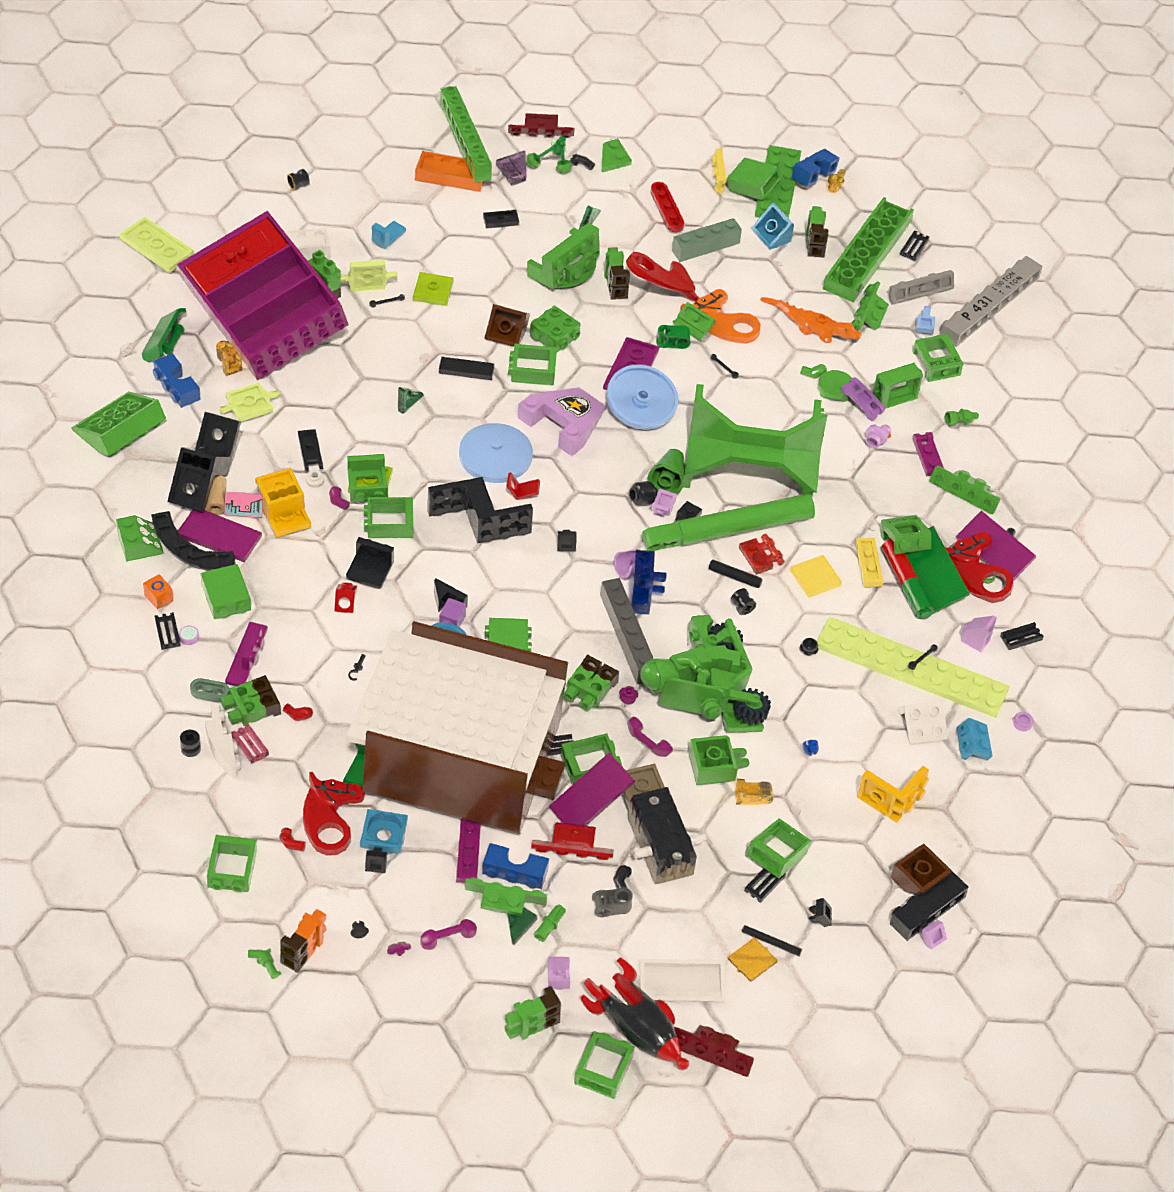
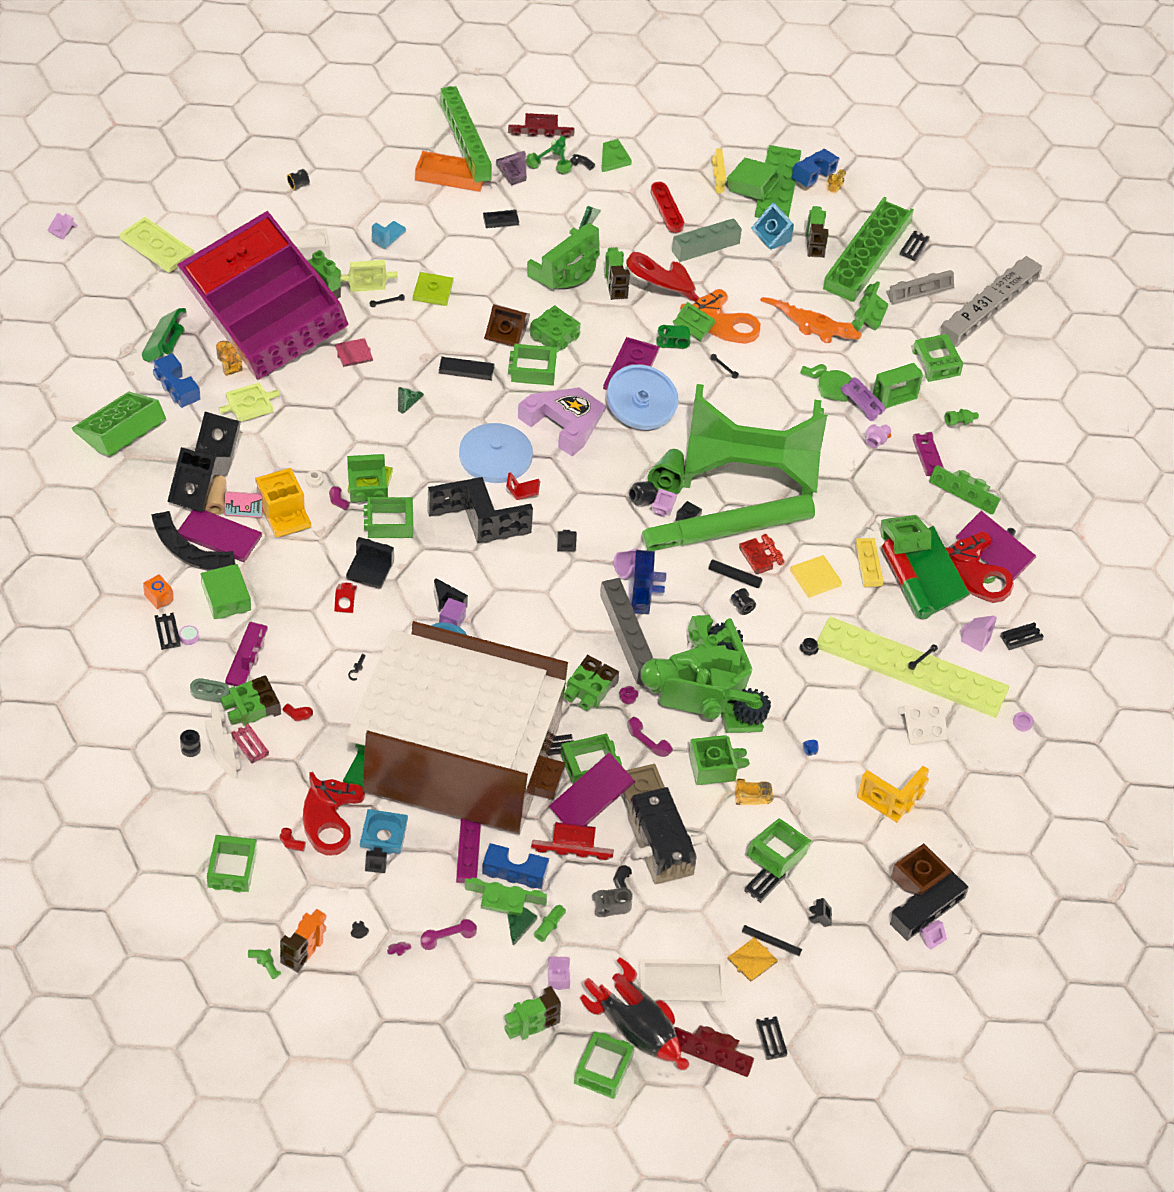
(61, 225): none -> lavender bracket
(138, 538): bright green slope -> none
(310, 448): black hinge -> none
(353, 352): none -> clear pink piece
(509, 632): bright green brick -> none
(768, 1022): none -> black tile
(925, 322): light blue plate -> none
(974, 739): dark azure bracket -> none

